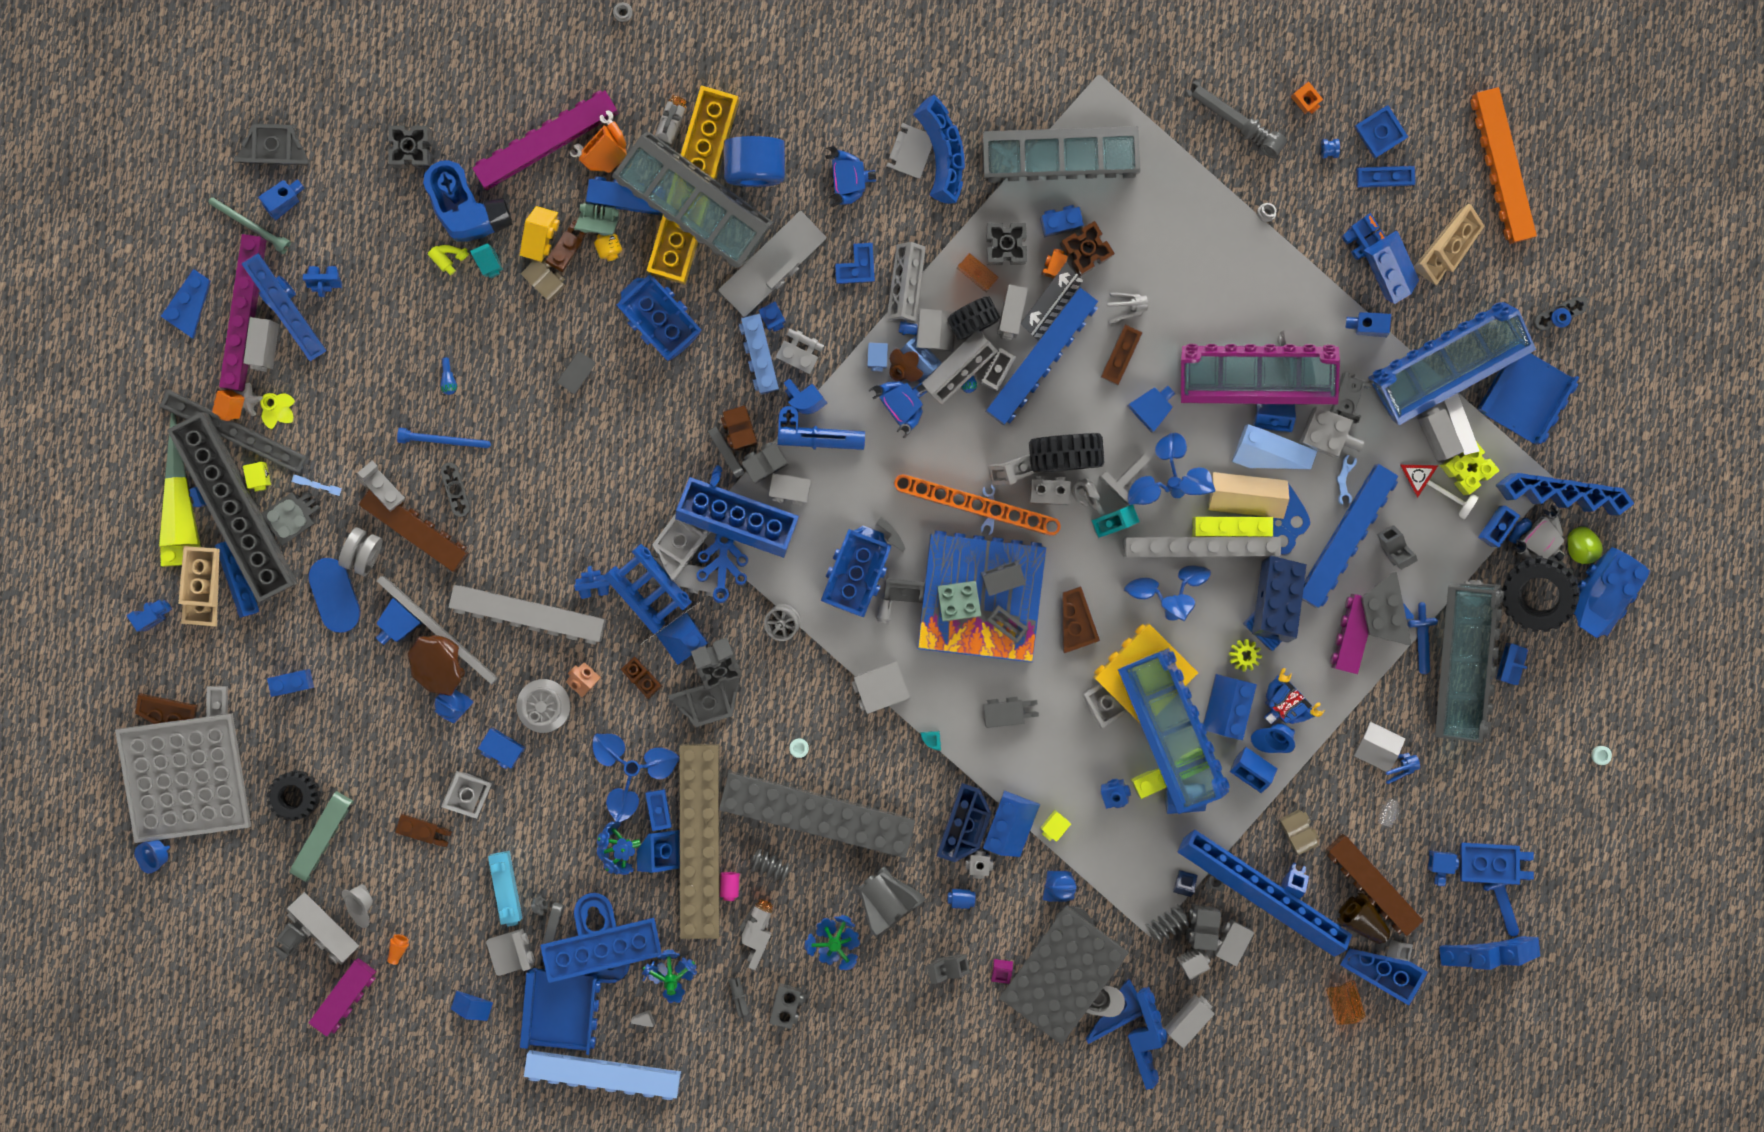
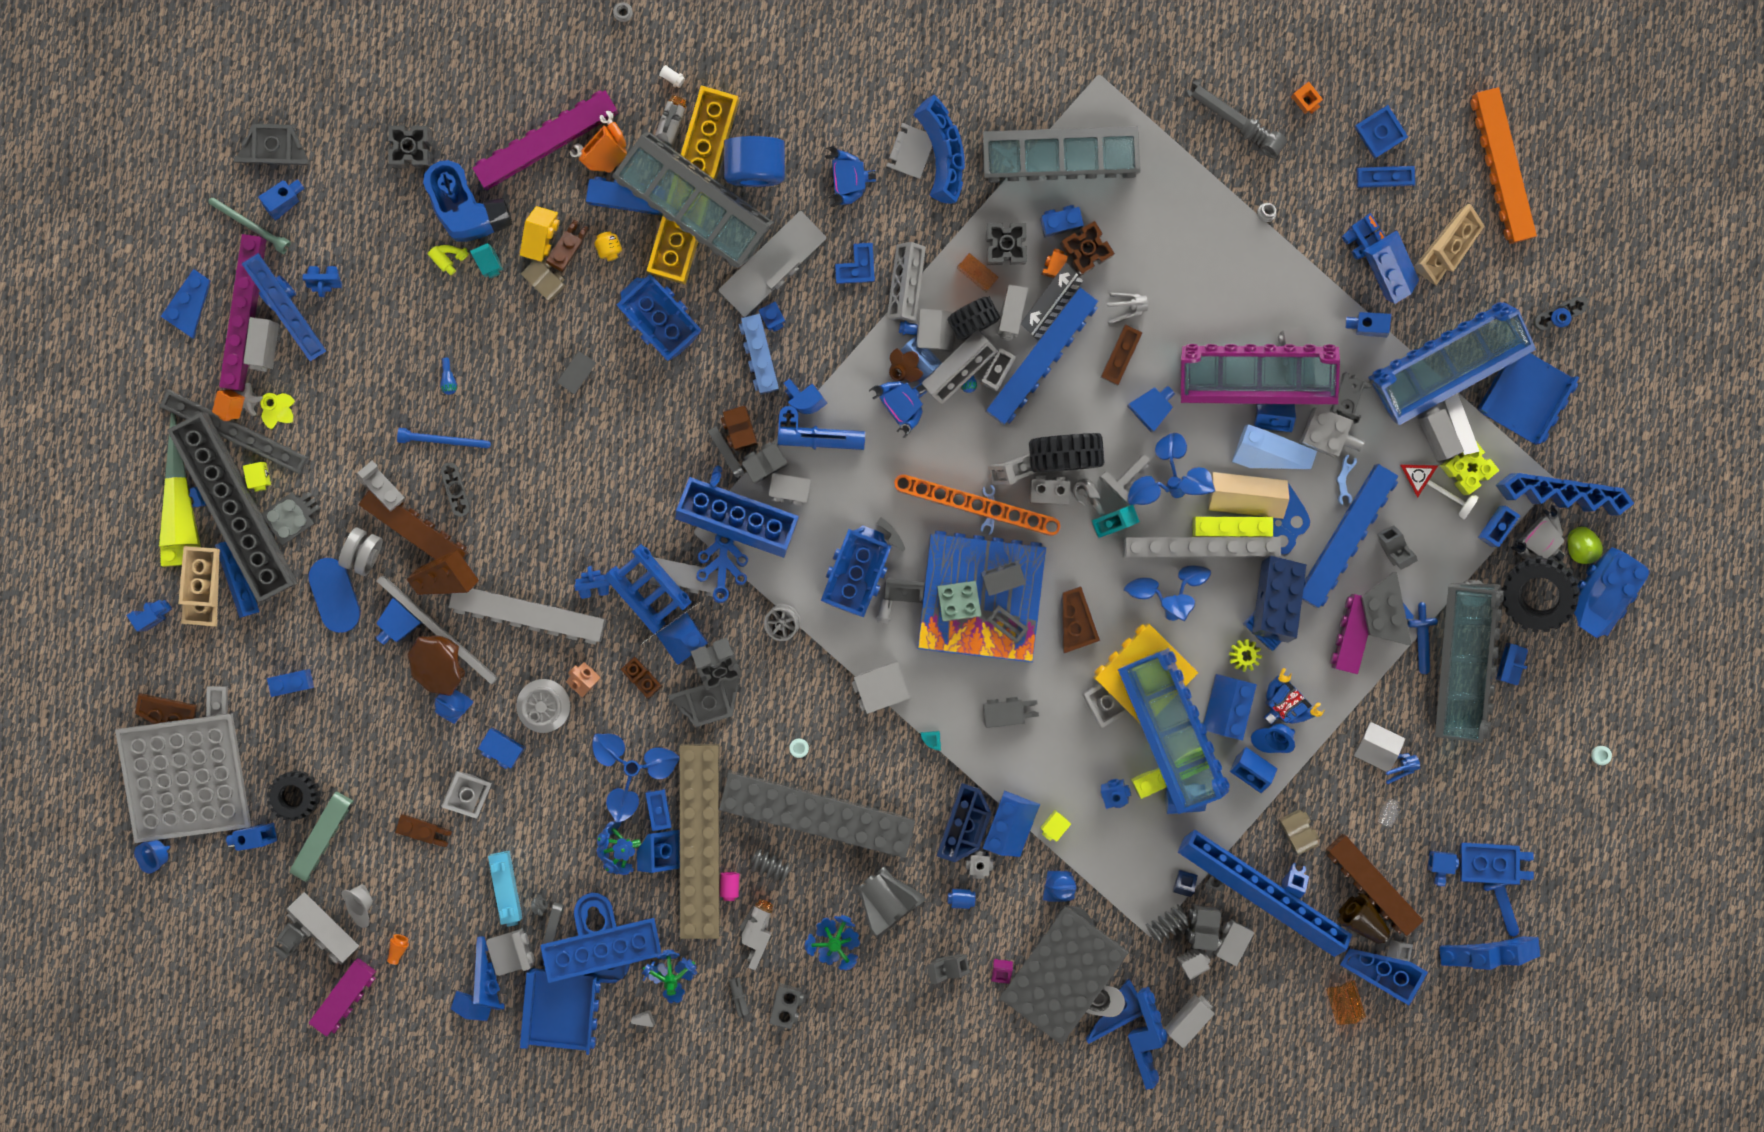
(252, 837): none -> blue torso
(304, 481): light blue piece -> none
(443, 576): none -> reddish brown wedge
(485, 979): none -> blue wing
(597, 222): sand green hinge -> none
(602, 1074): light blue brick -> none
(673, 77): none -> white pin
(678, 545): light grey wing -> none
(796, 356): light grey plate -> none
(877, 356): medium blue brick -> none
(1330, 148): blue wheel -> none
(1521, 528): blue arm -> none

